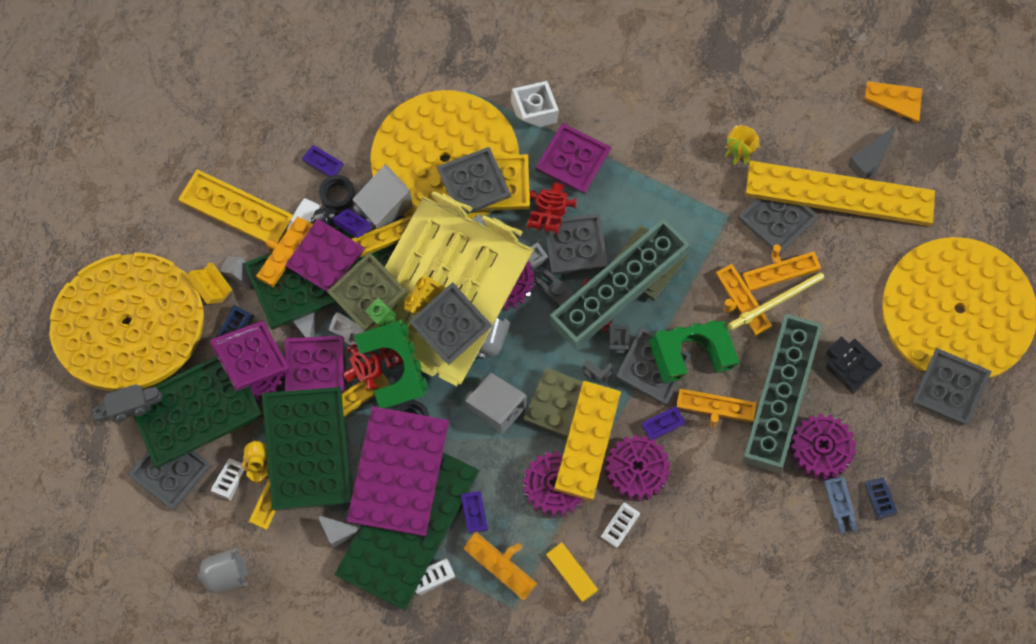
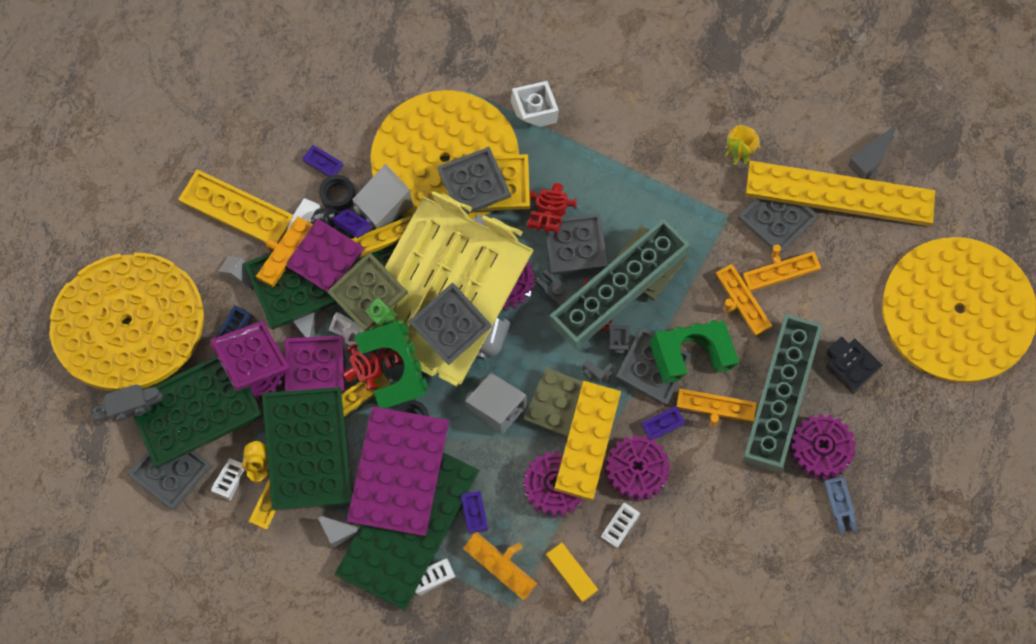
(210, 284): yellow bracket -> none
(223, 571): light grey cylinder -> none
(424, 292): yellow bracket -> none
(538, 255): light grey plate -> none
(573, 158): magenta plate -> none
(747, 317): light yellow bar -> none
(892, 511): dark blue slope -> none
(896, 98): light orange wing -> none
(951, 386): dark grey plate -> none

